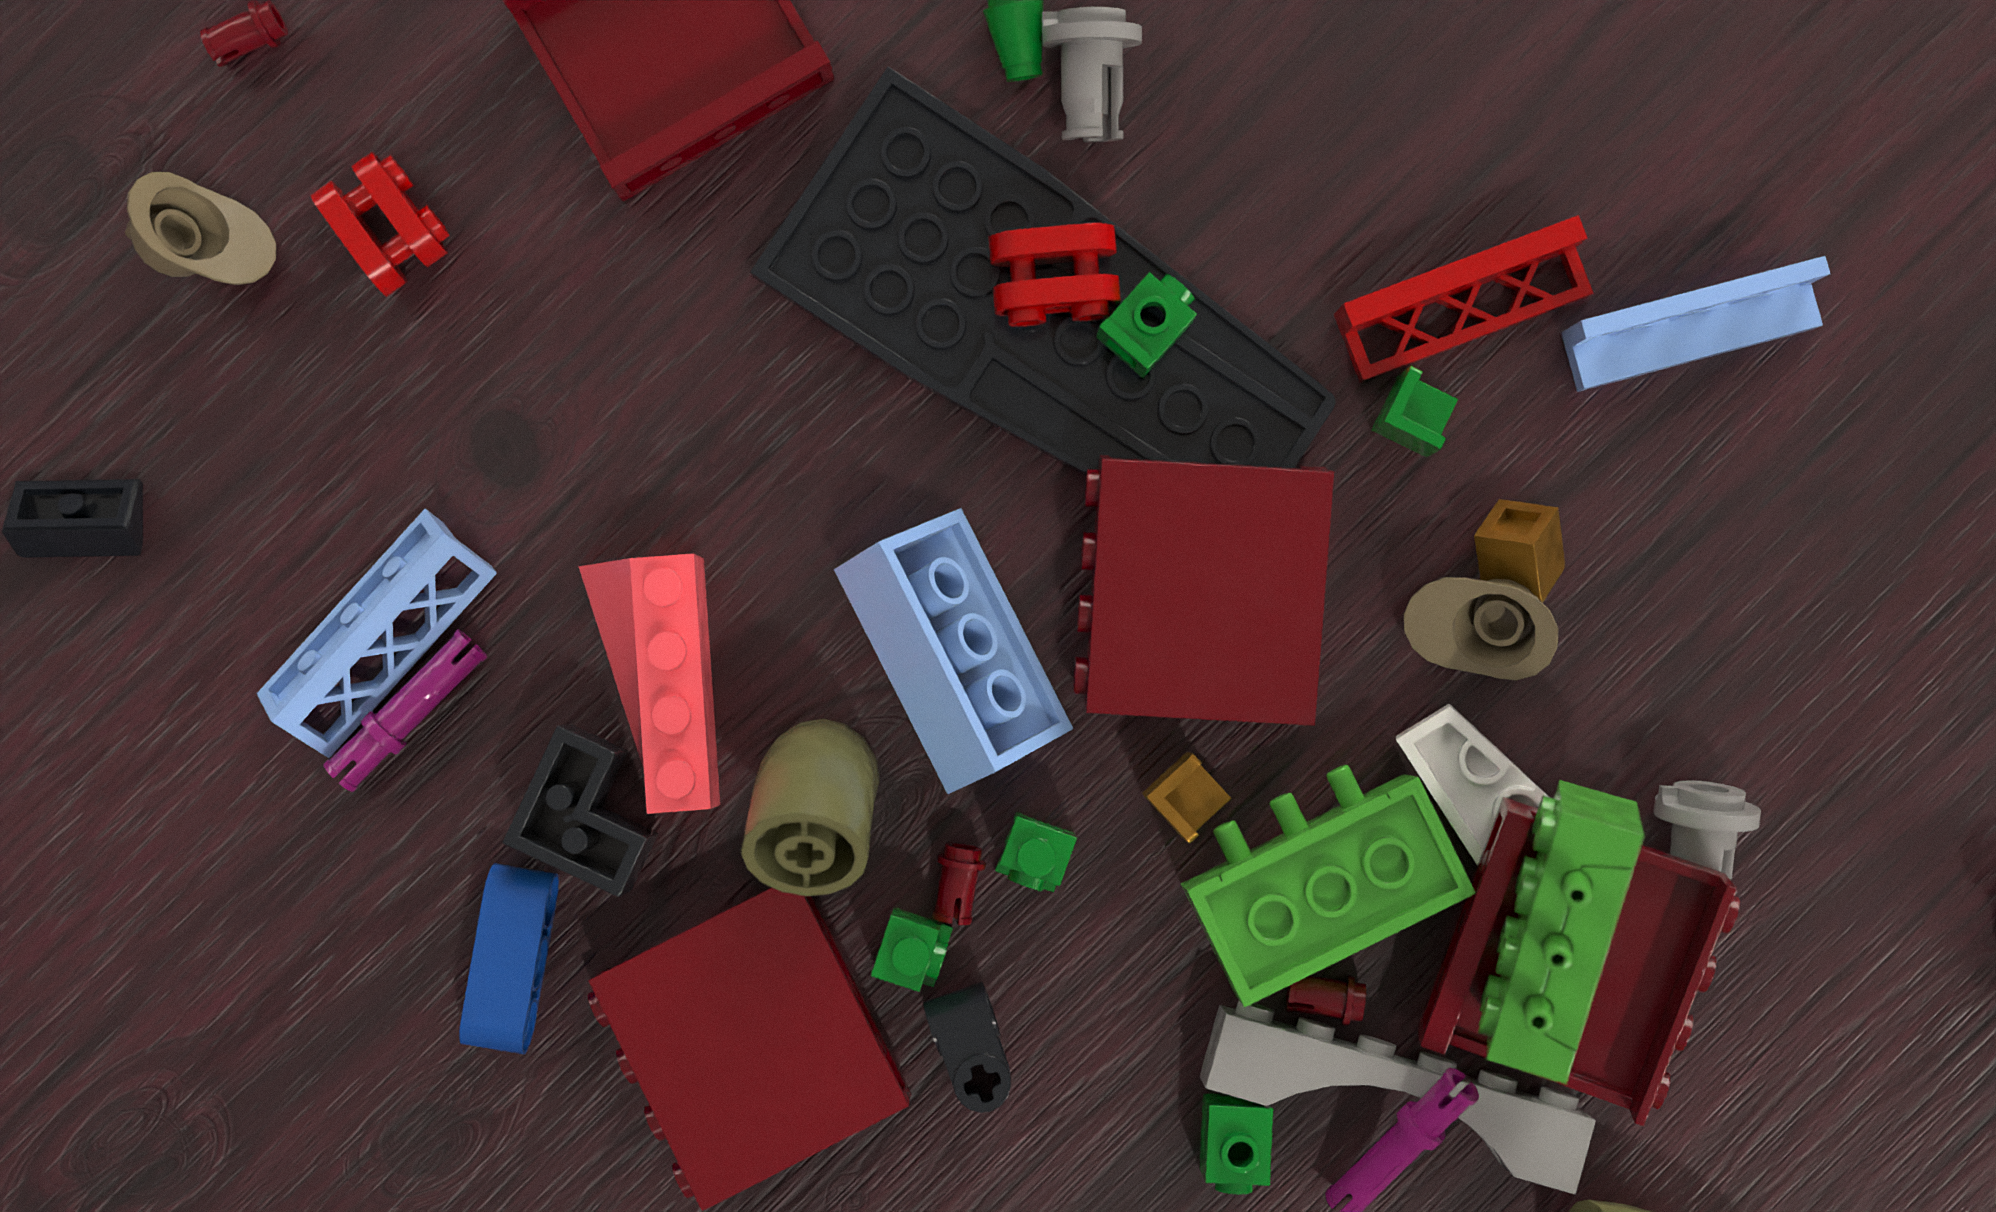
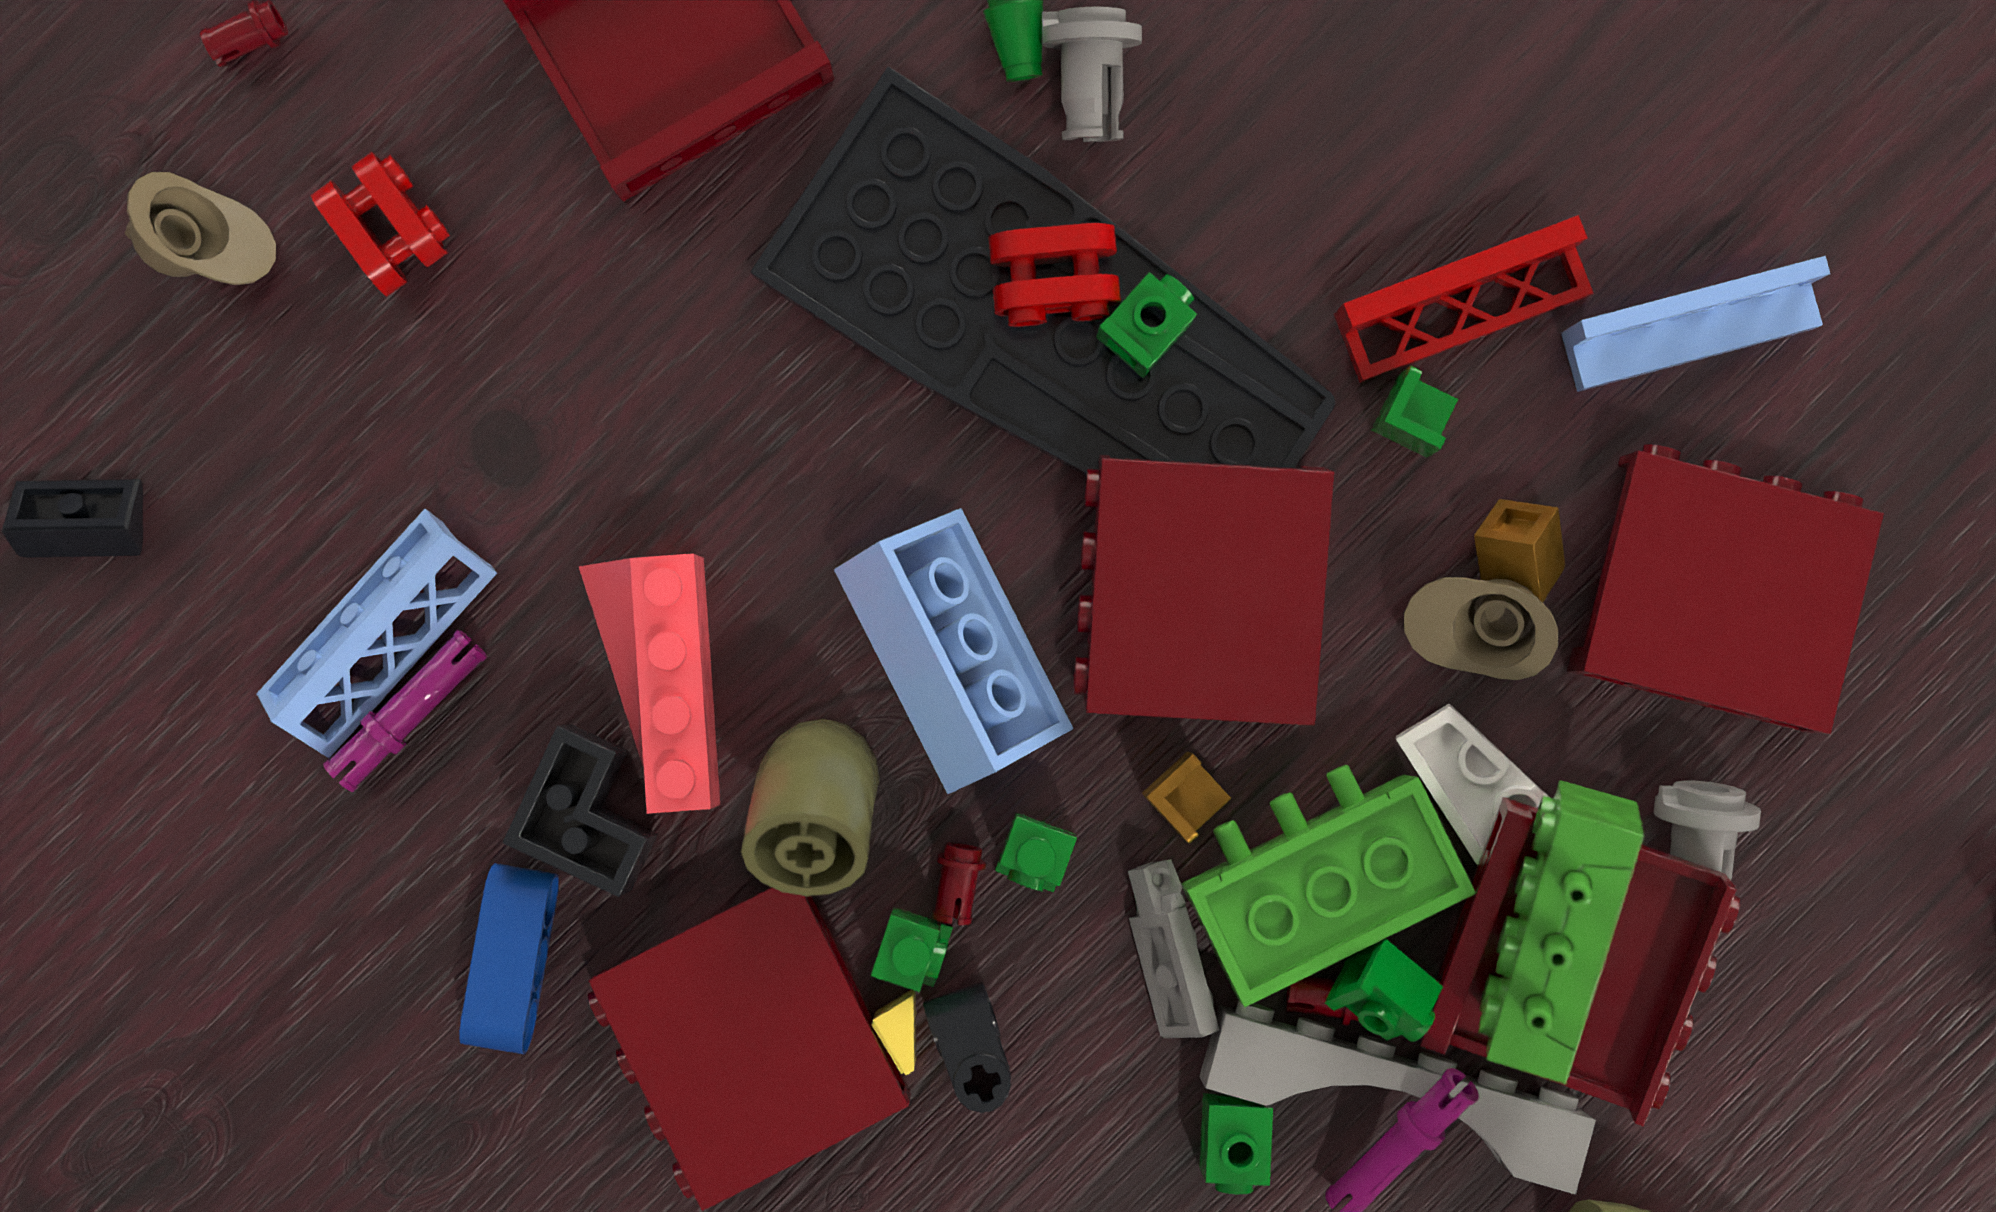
(897, 1030): none -> light yellow slope
(1170, 953): none -> light grey hinge
(1386, 992): none -> green brick
(1730, 590): none -> dark red panel

